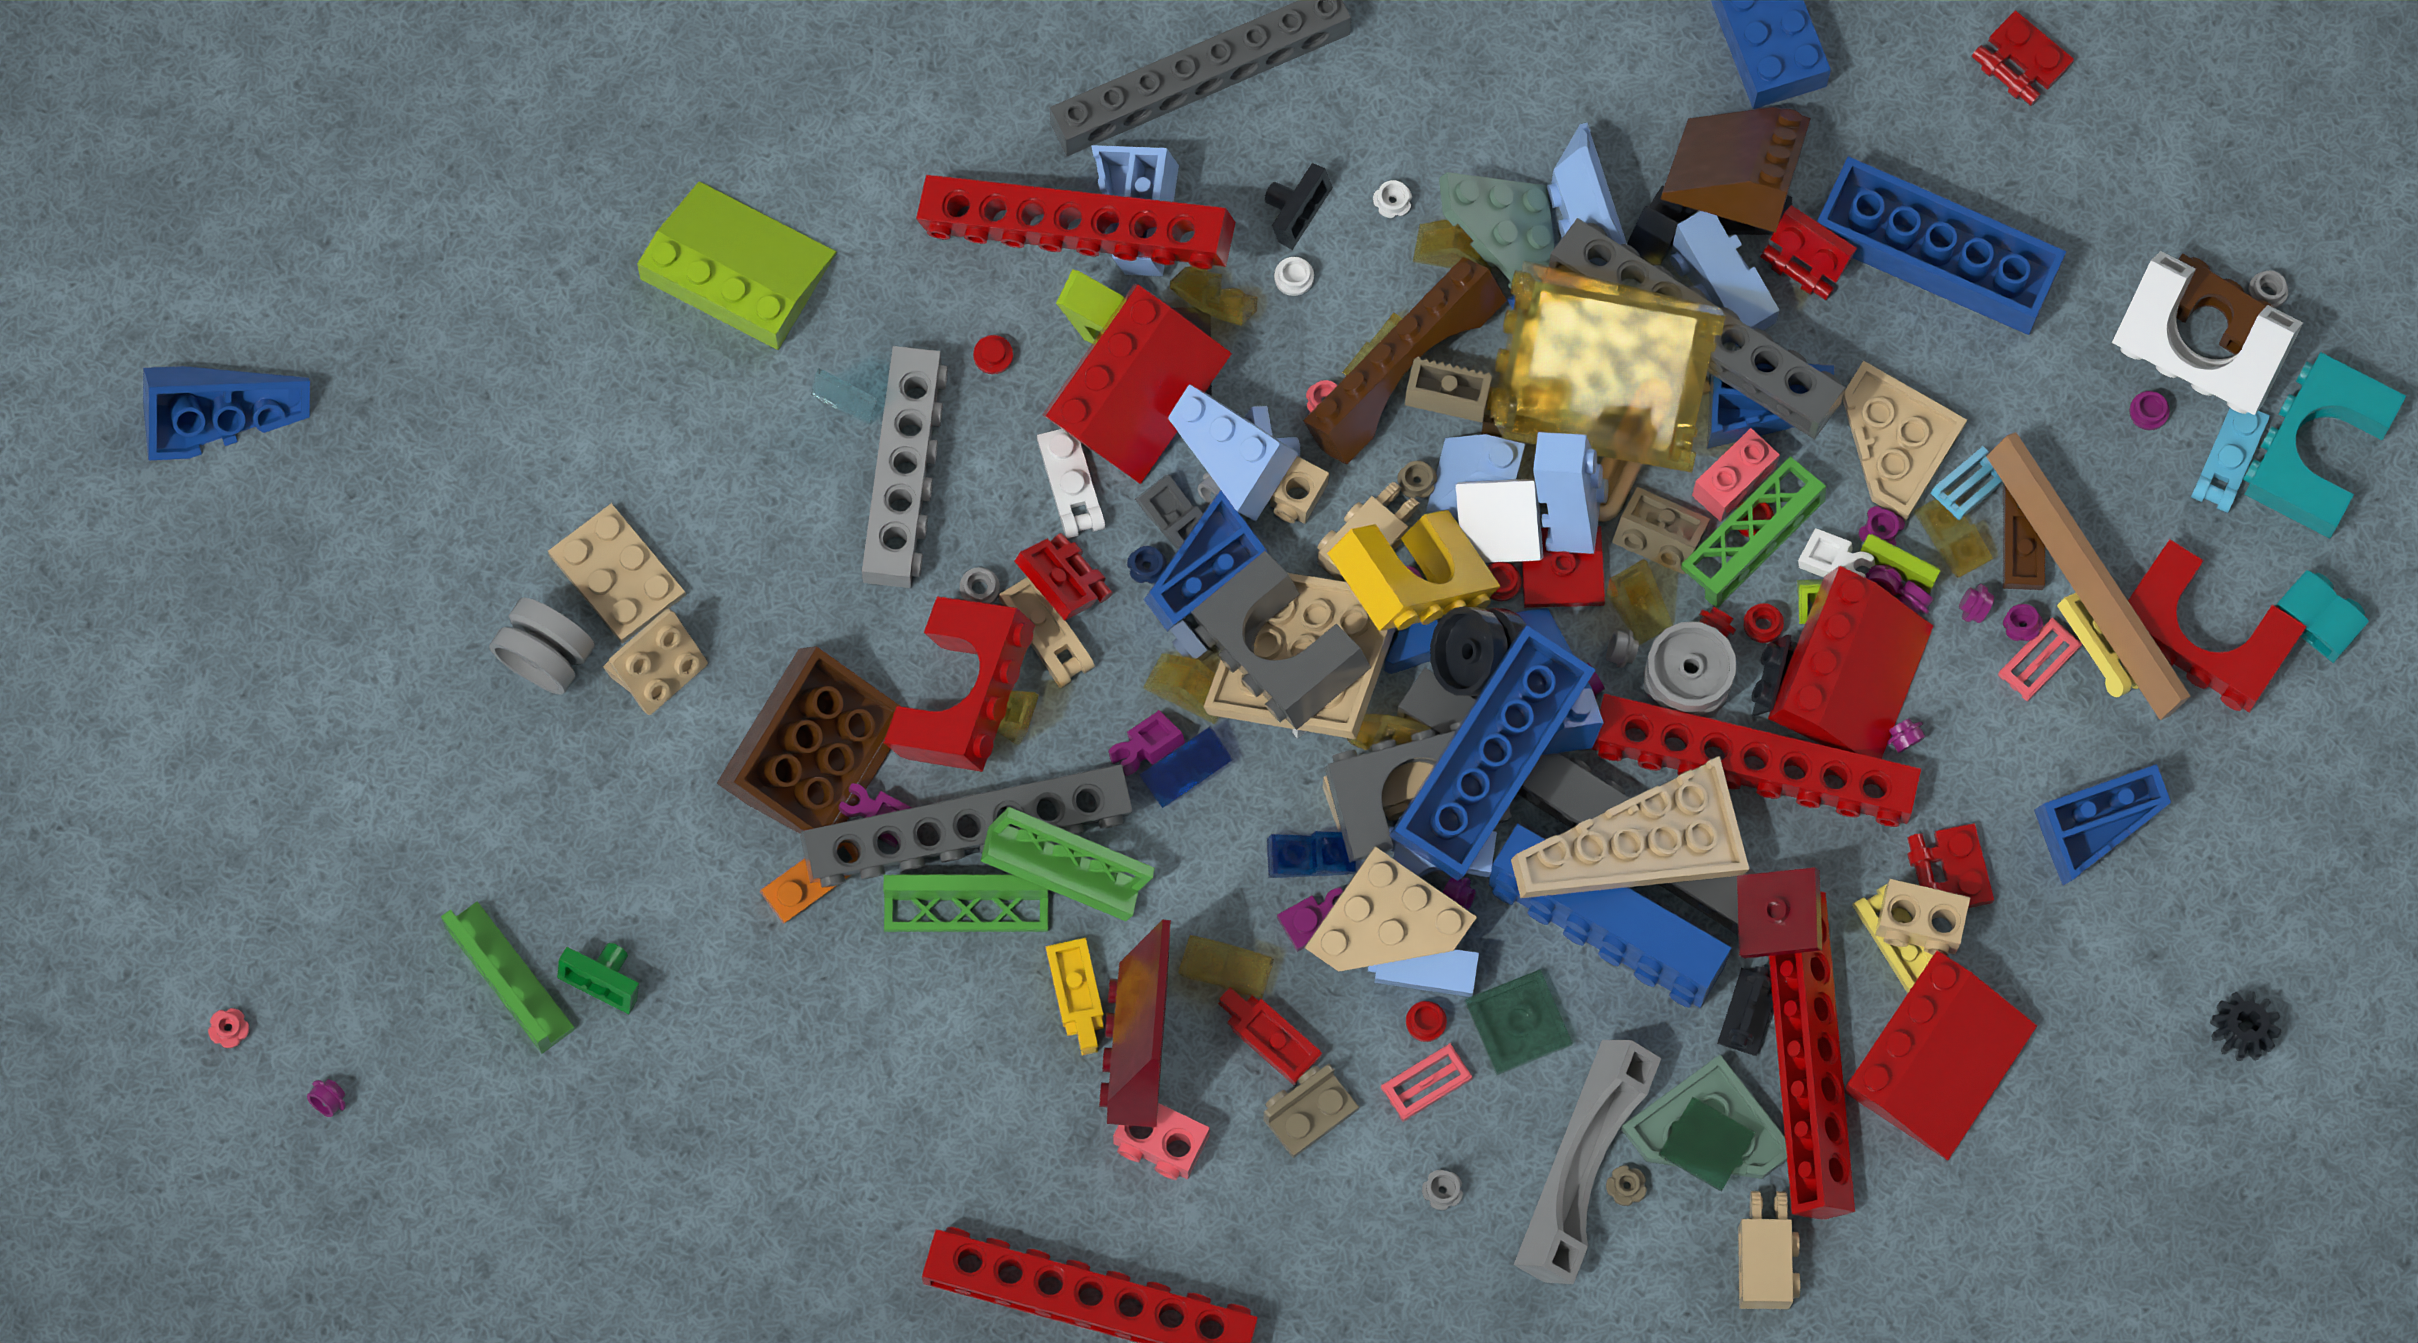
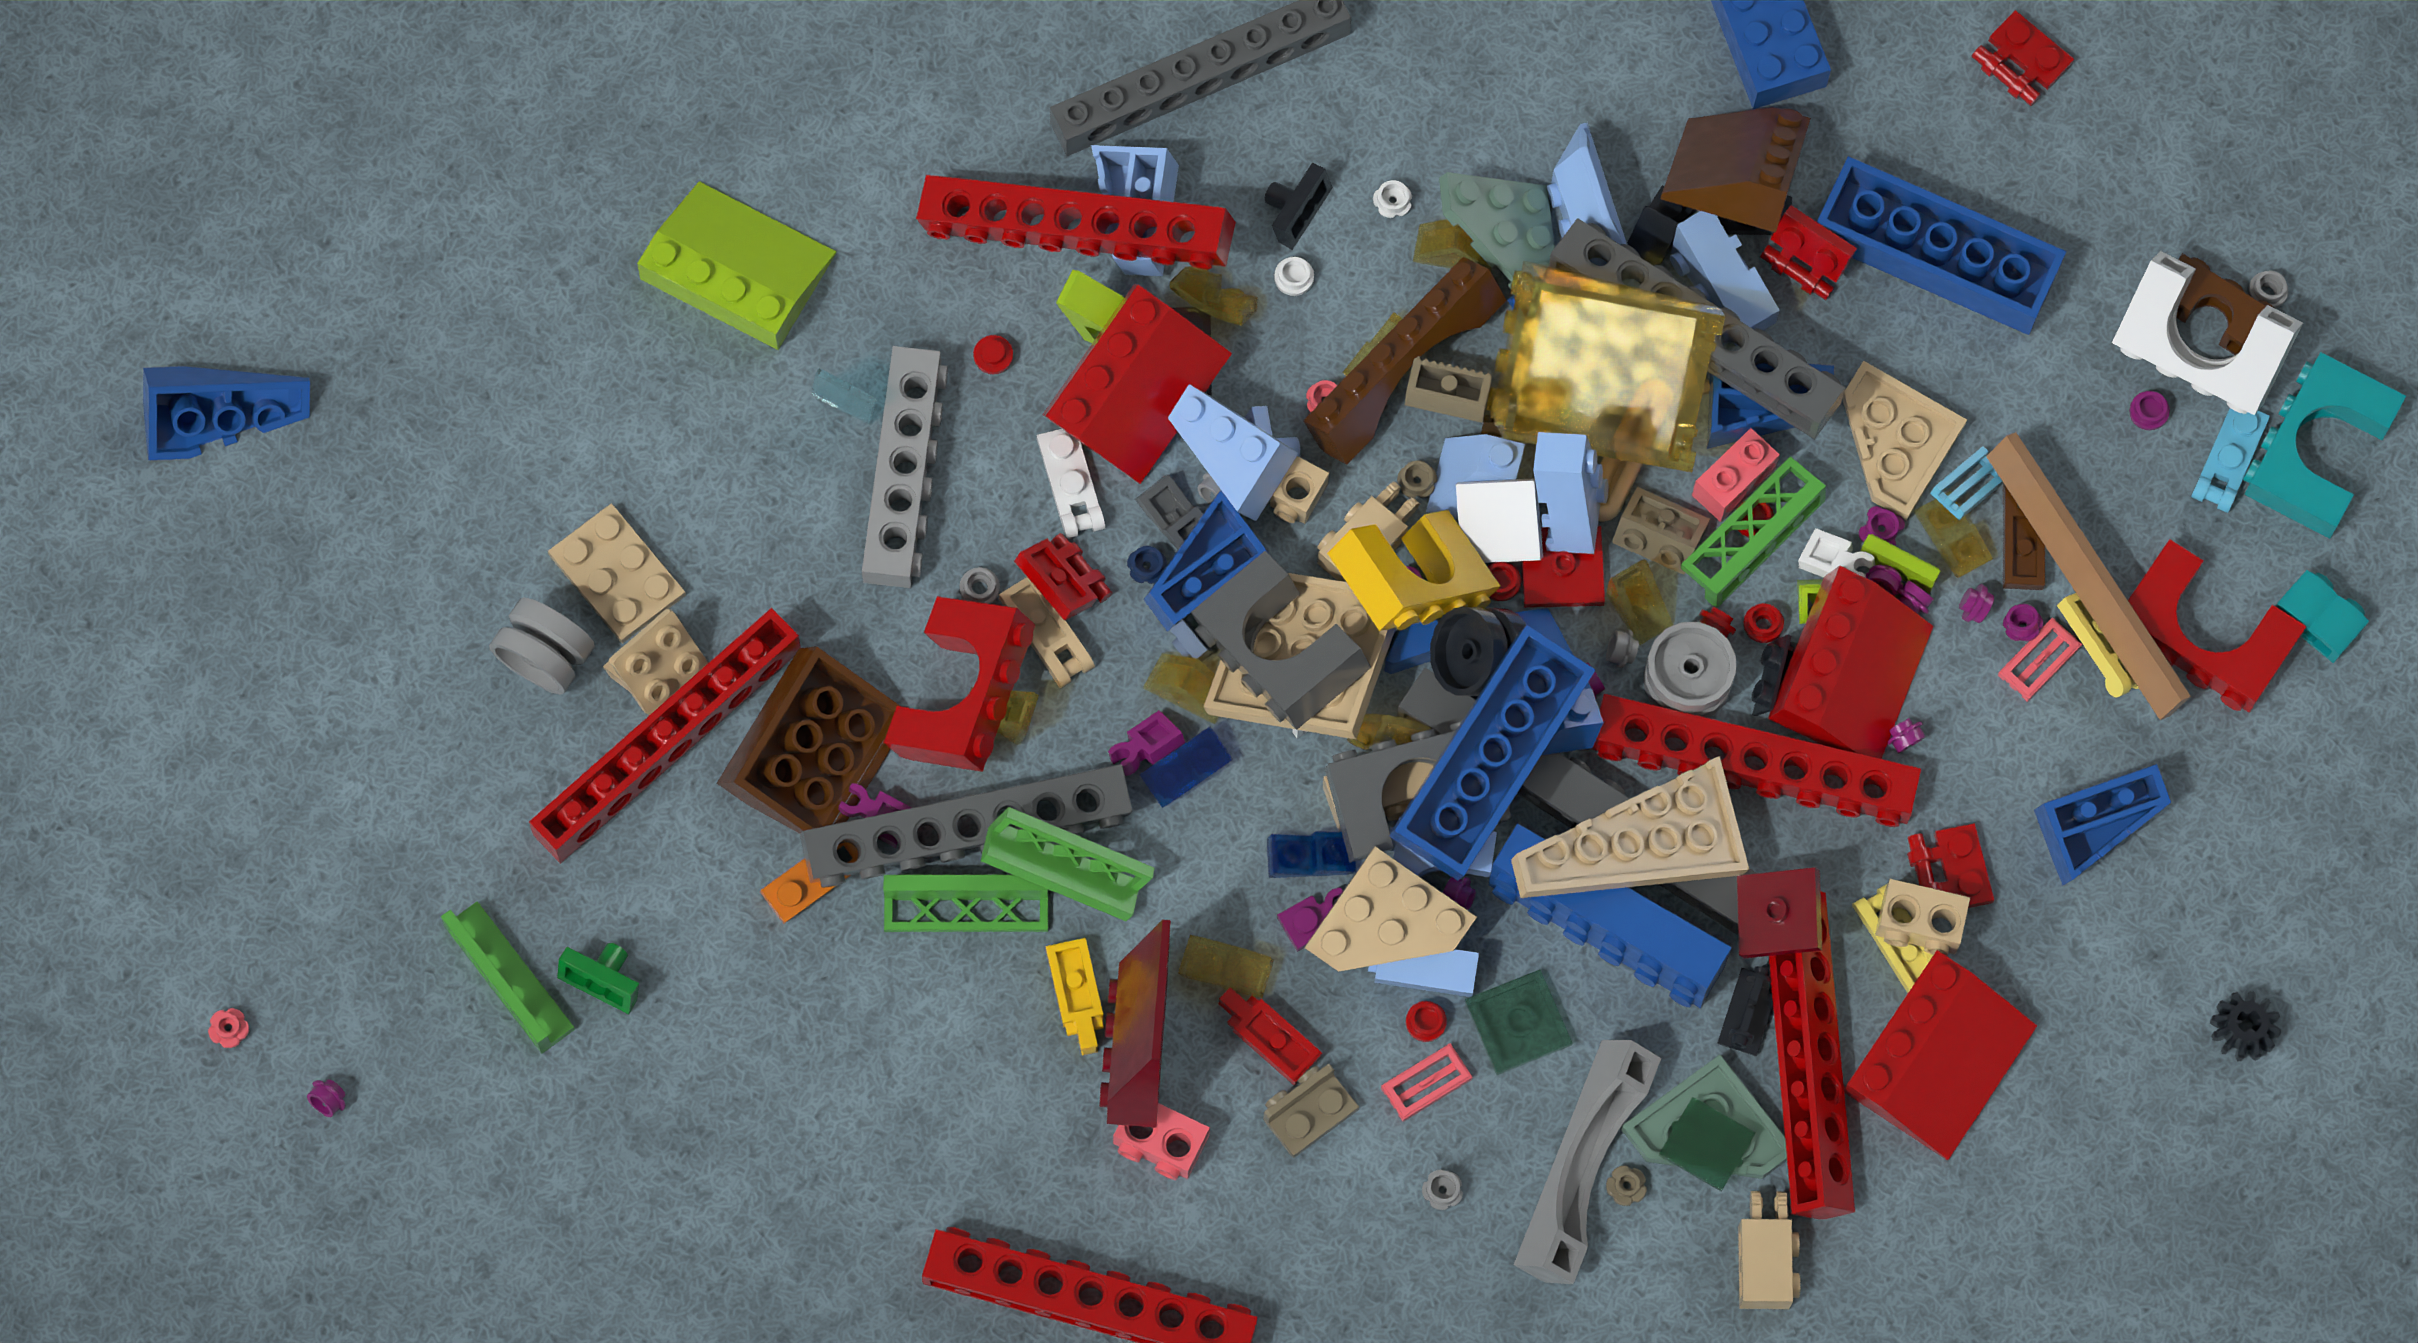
(665, 735): none -> red brick

